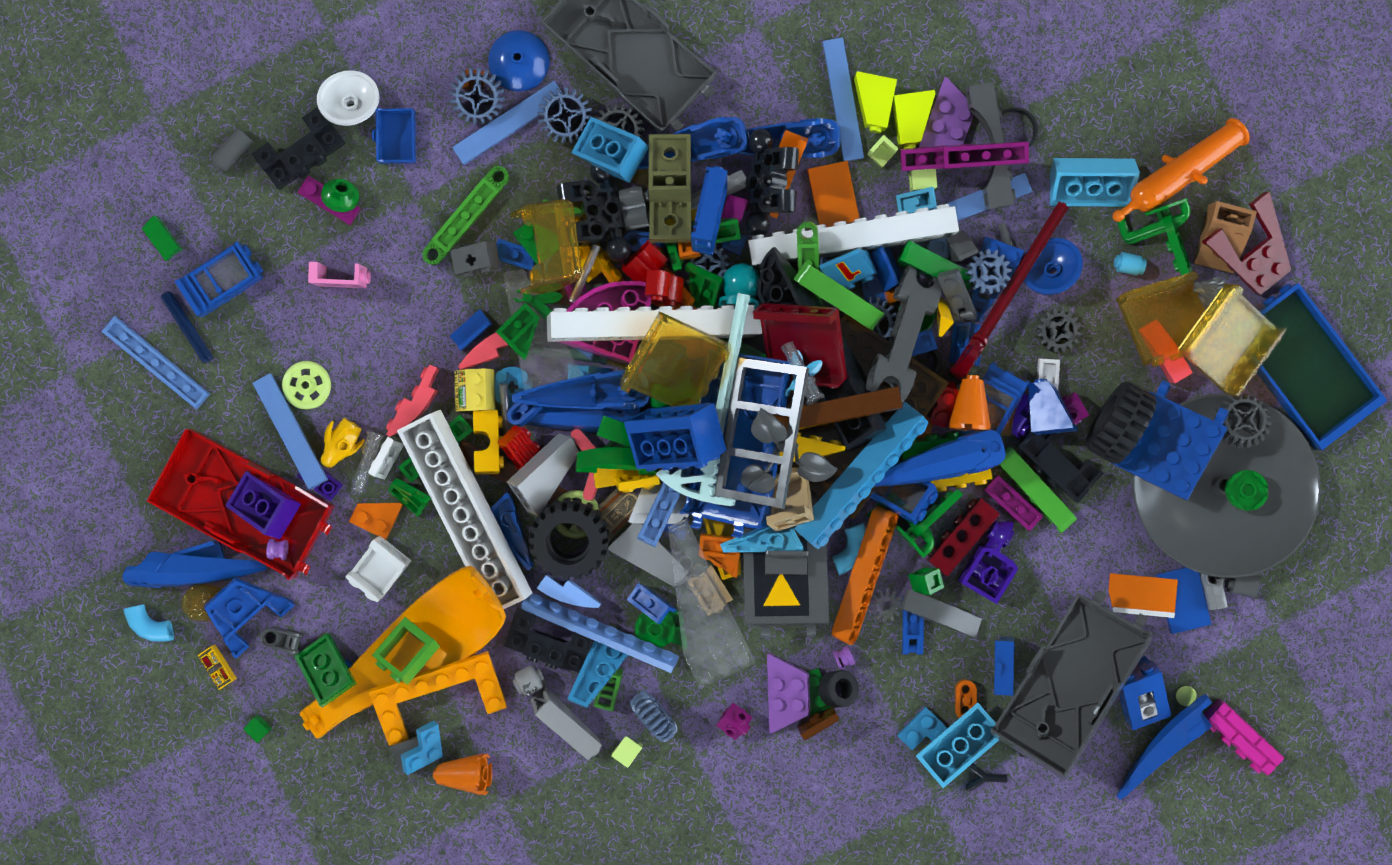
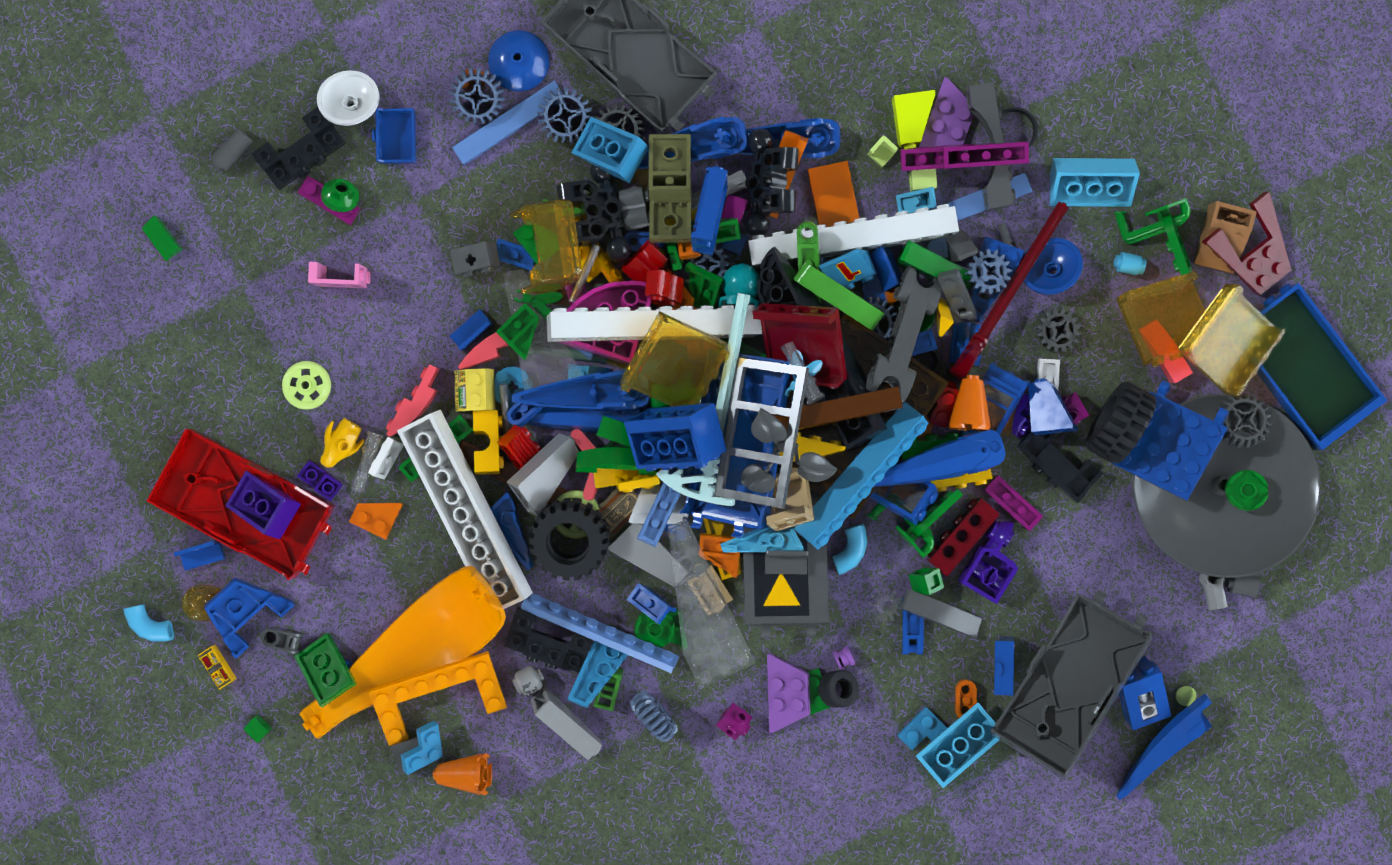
(155, 362): medium blue tile -> none
(183, 570): blue piece -> none
(186, 327): dark blue axle -> none
(220, 279): blue door -> none
(277, 549): medium lavender wheel -> none
(290, 431): medium blue tile -> none
(378, 569): white panel -> none
(409, 496): green wing -> none
(419, 659): bright green window -> none
(465, 215): bright green plate -> none
(568, 593): light blue slope -> none
(626, 751): yellowish green panel -> none
(818, 723): reddish brown plate -> none
(843, 99): medium blue tile -> none
(864, 575): orange beam -> none
(875, 99): neon yellow slope -> none
(983, 777): black piece -> none
(1037, 490): bright green beam -> none
(1143, 595): orange sticker -> none
(1185, 169): orange piece -> none
(1190, 605): blue tile -> none
(1208, 290): dark grey hair -> none
(1243, 738): dark pink brick -> none

